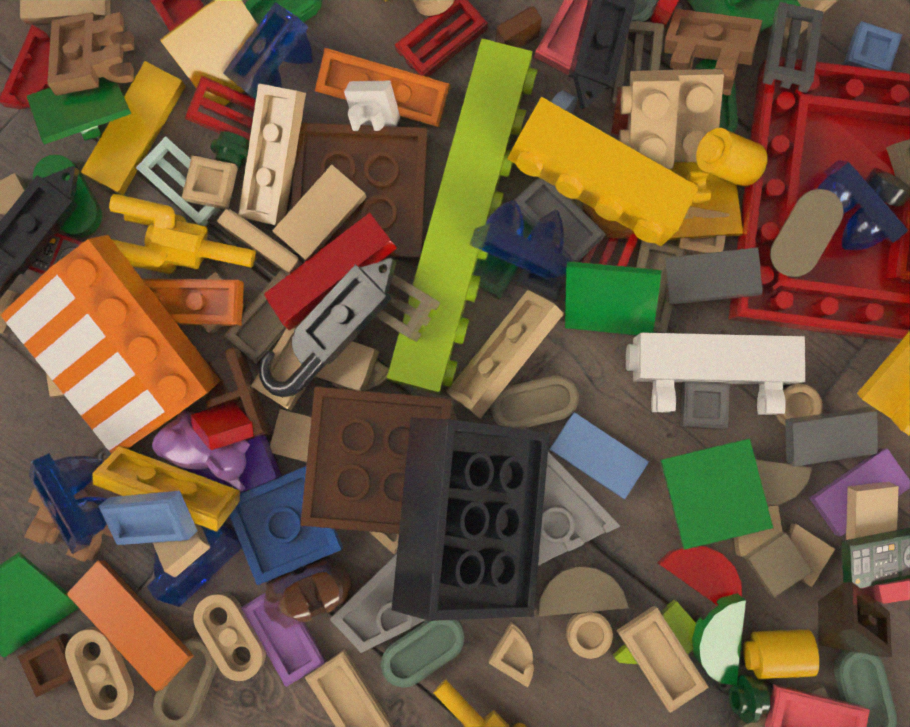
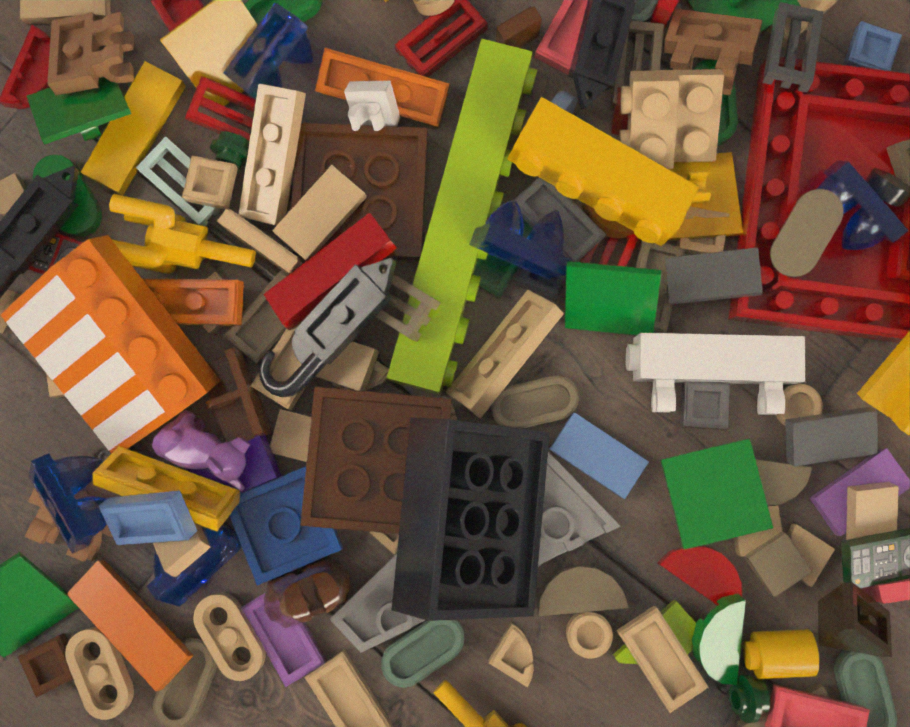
(222, 426): red tile -> none
(731, 157): yellow brick -> none

